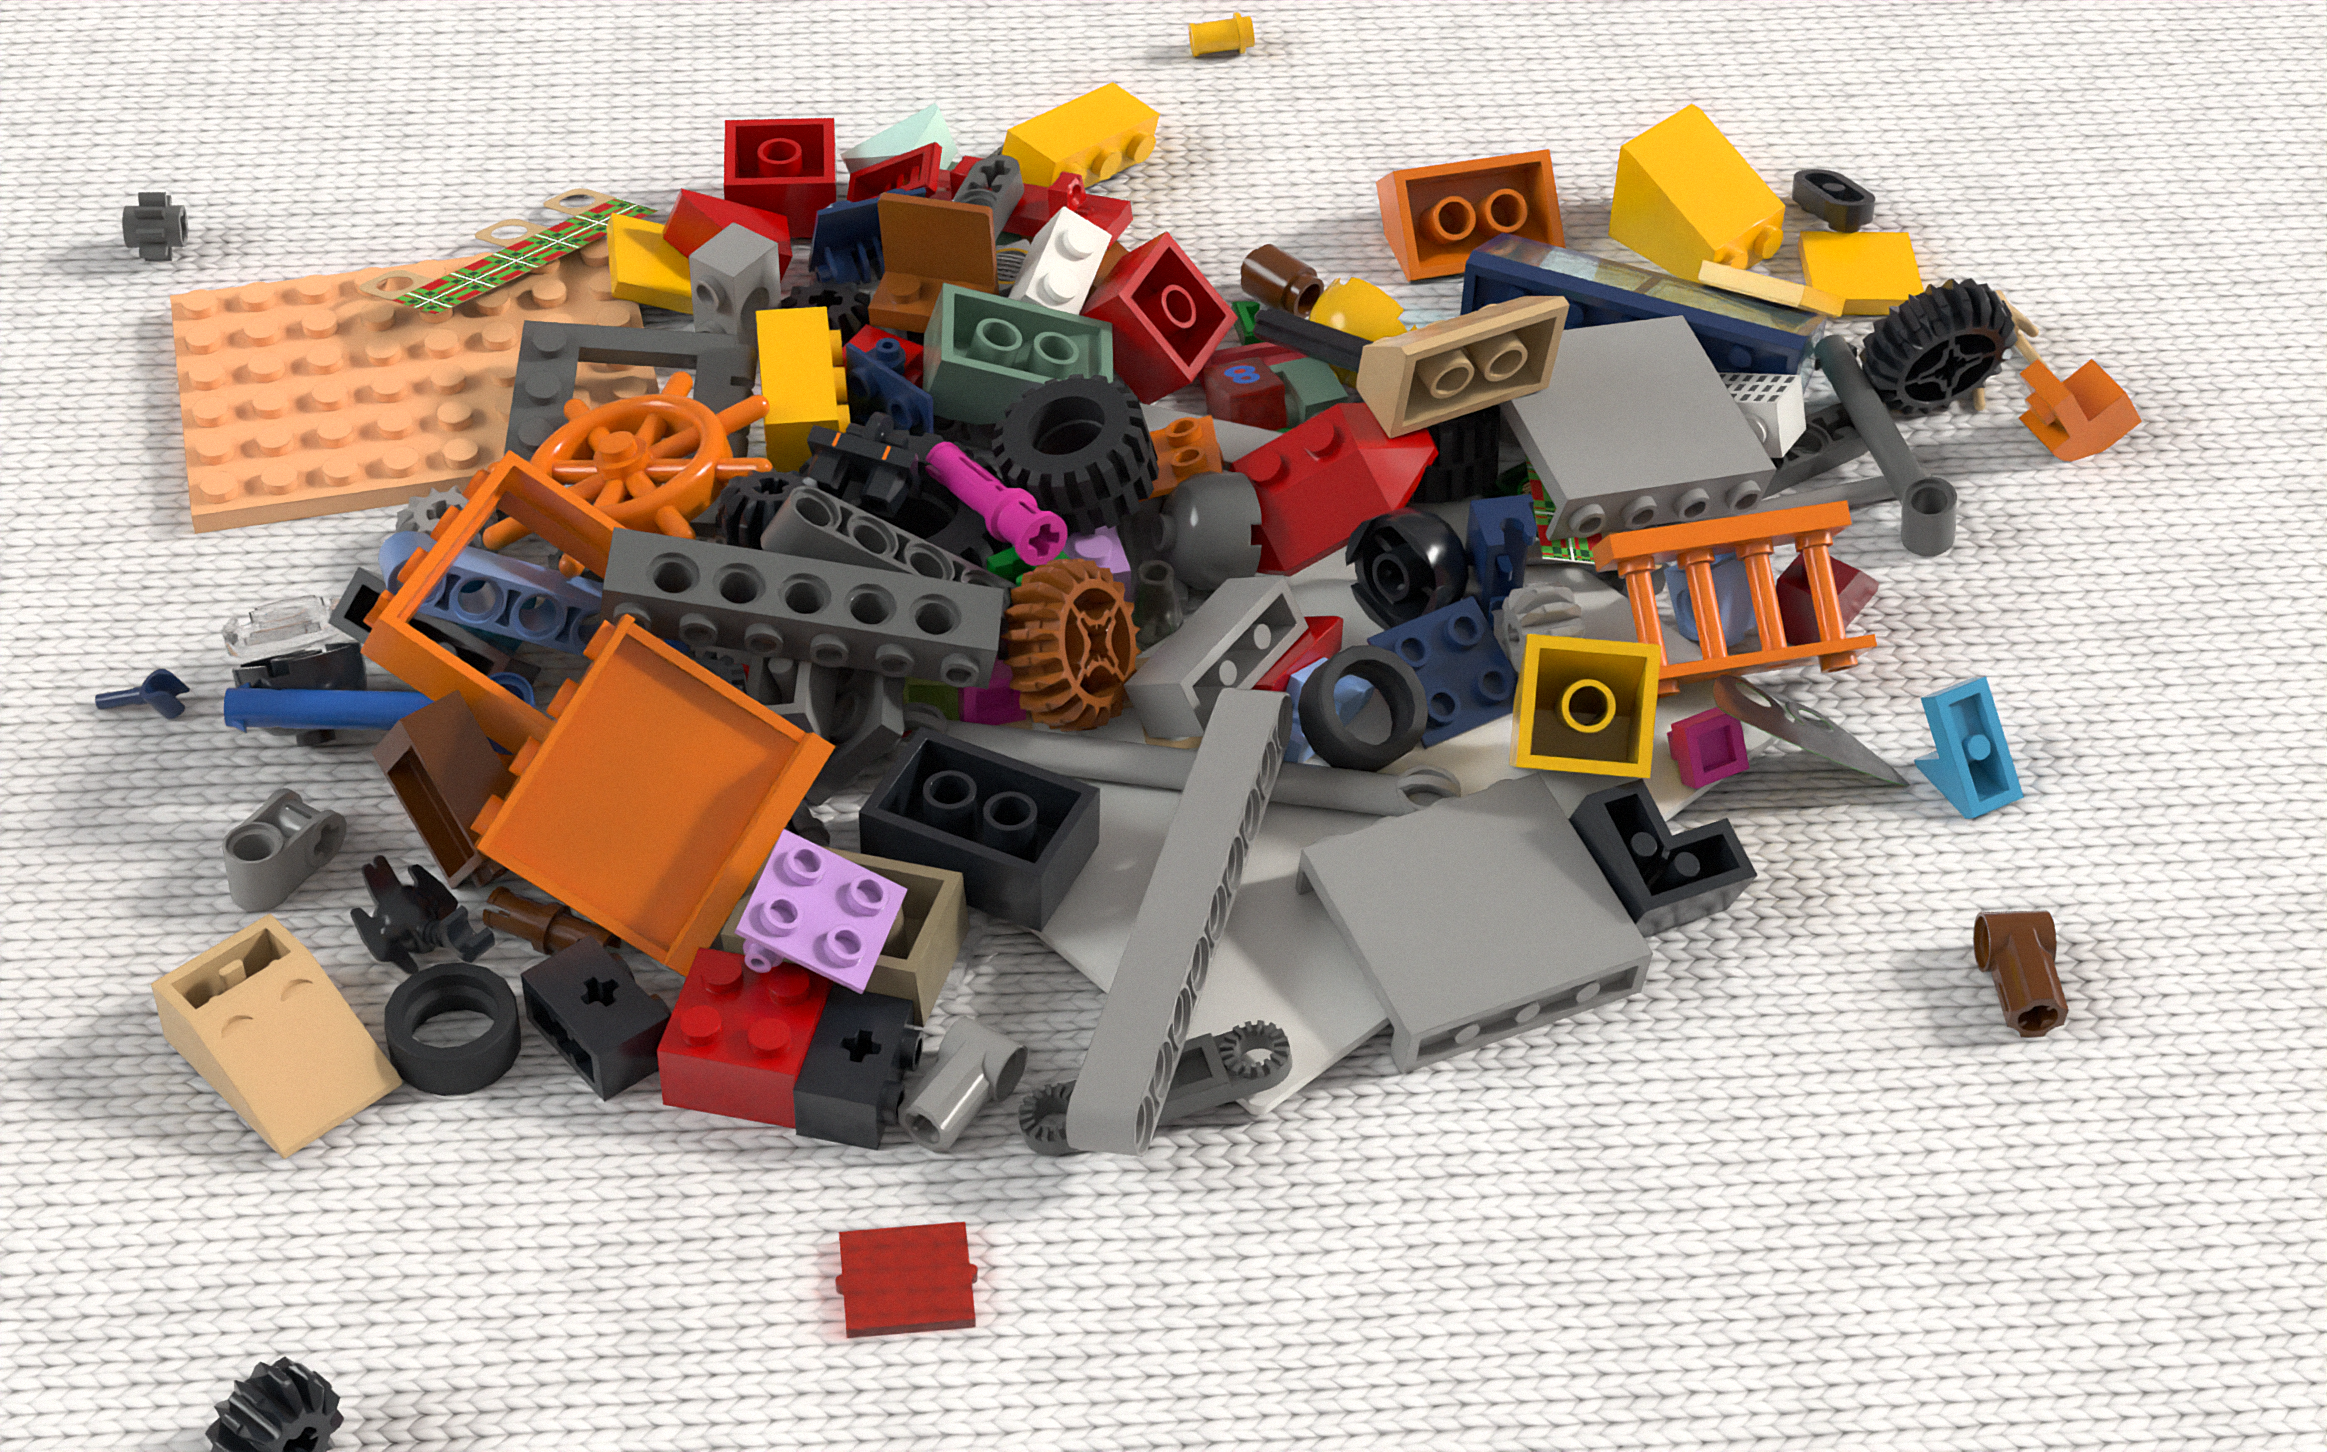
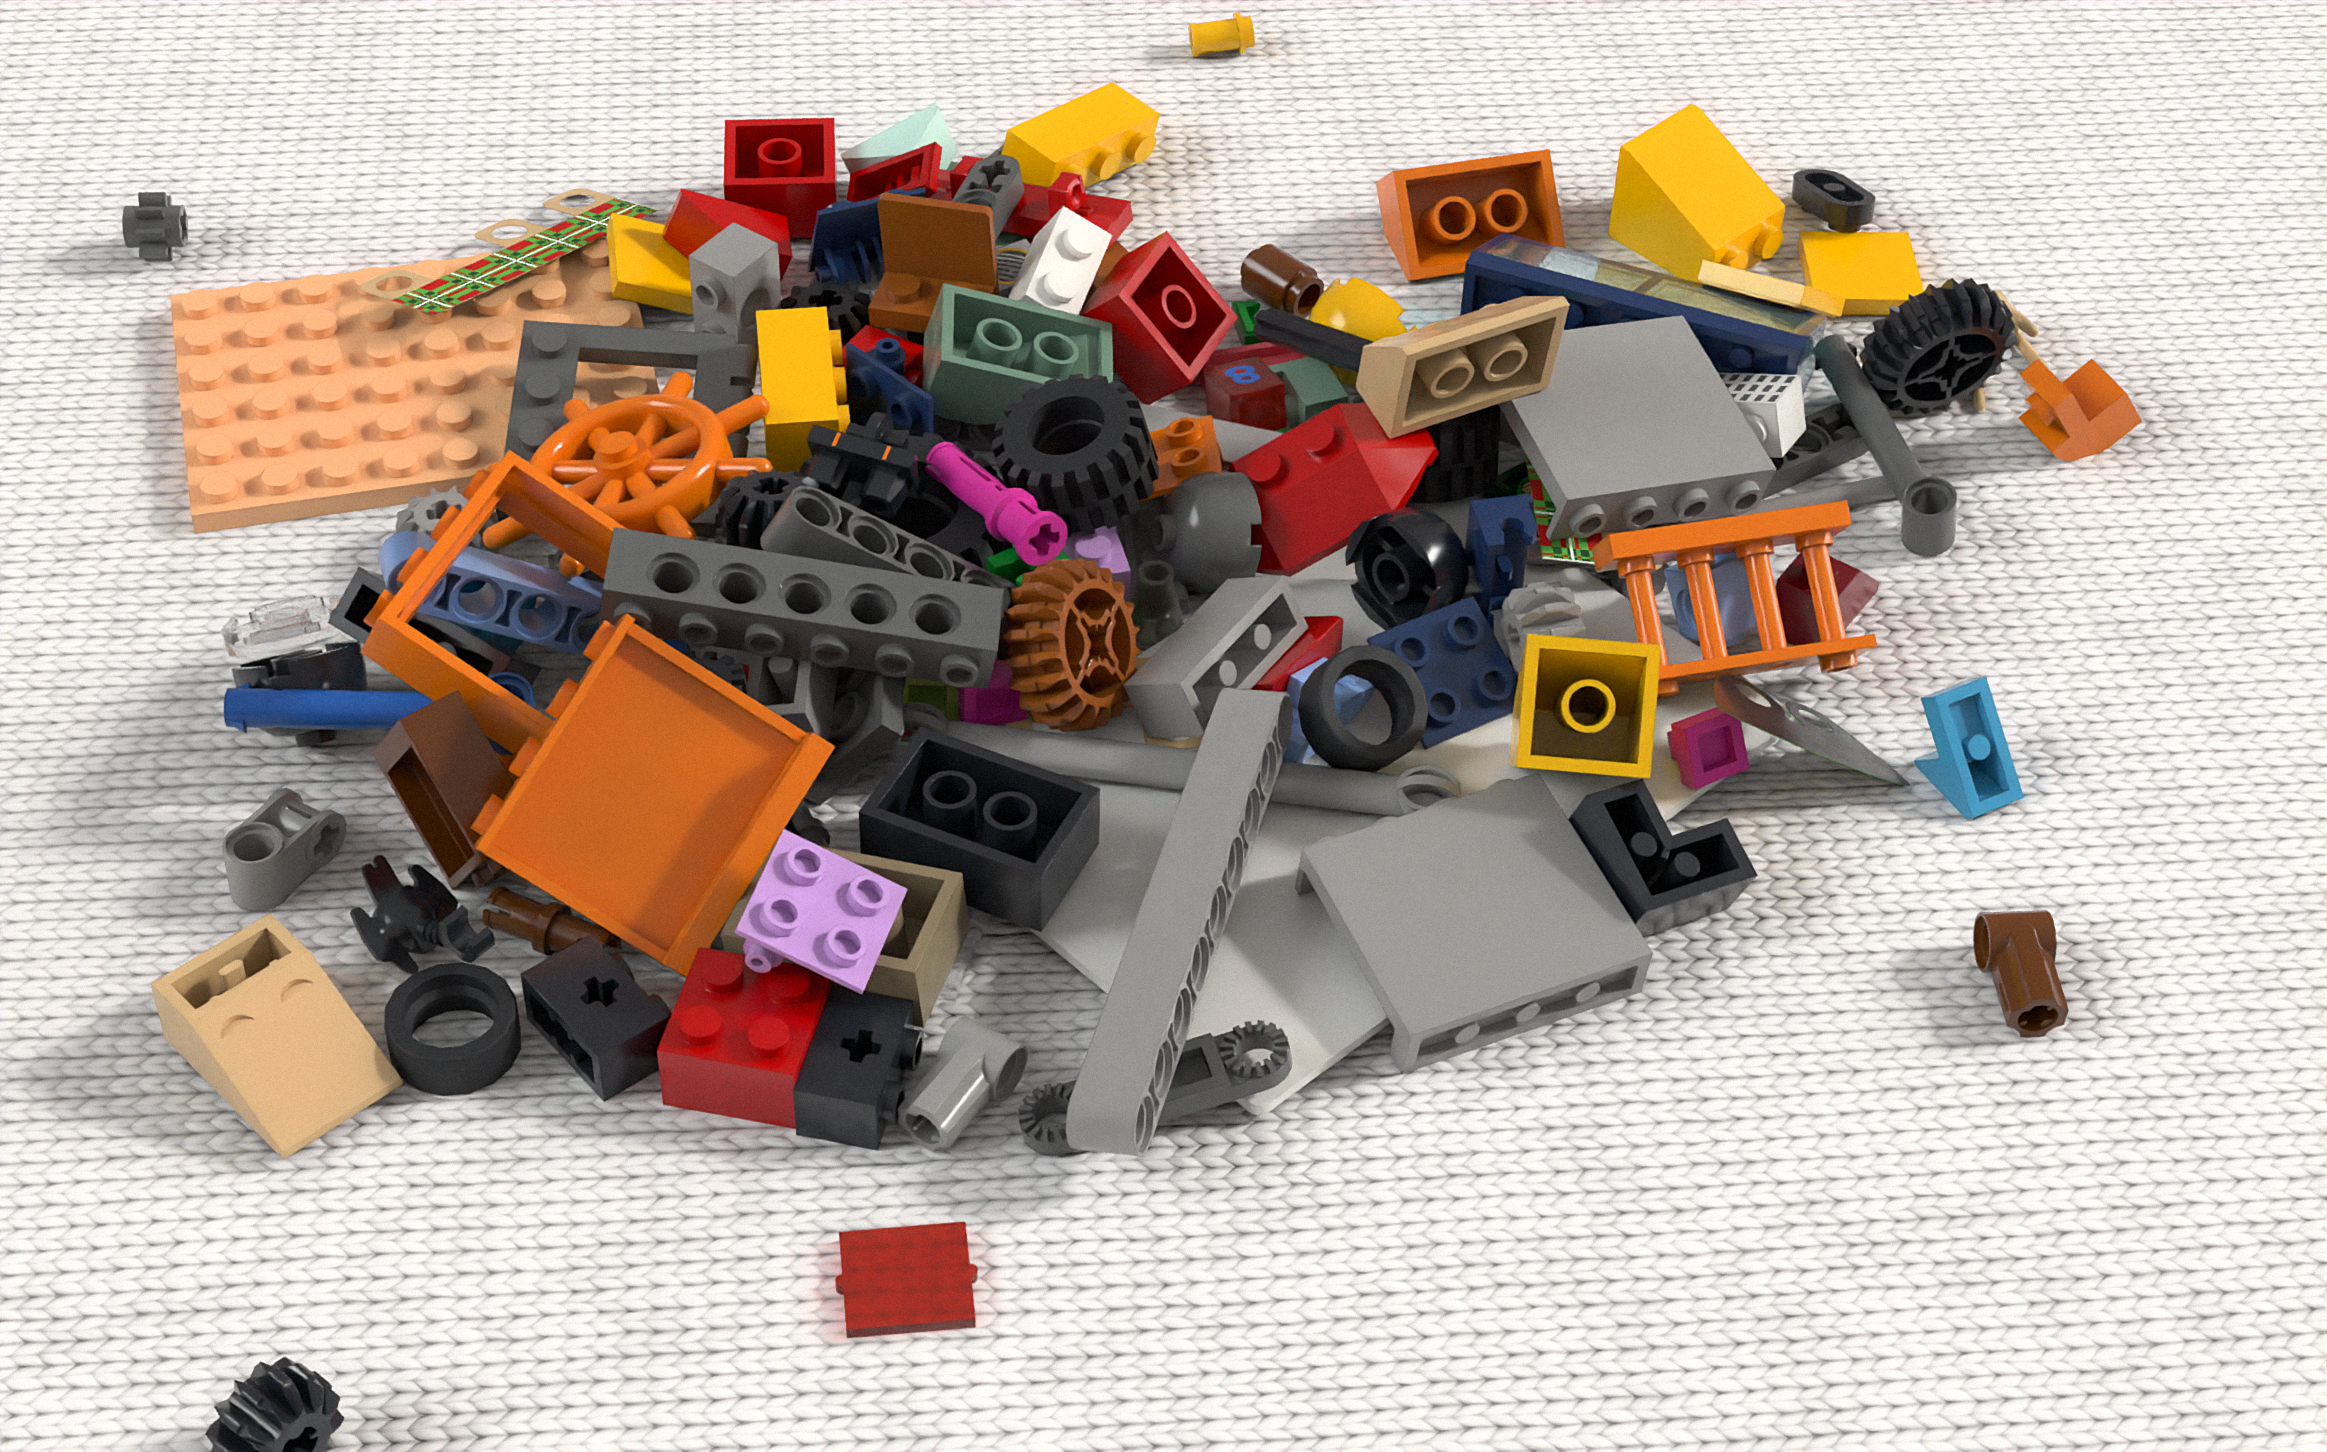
(157, 690): dark blue hand -> none

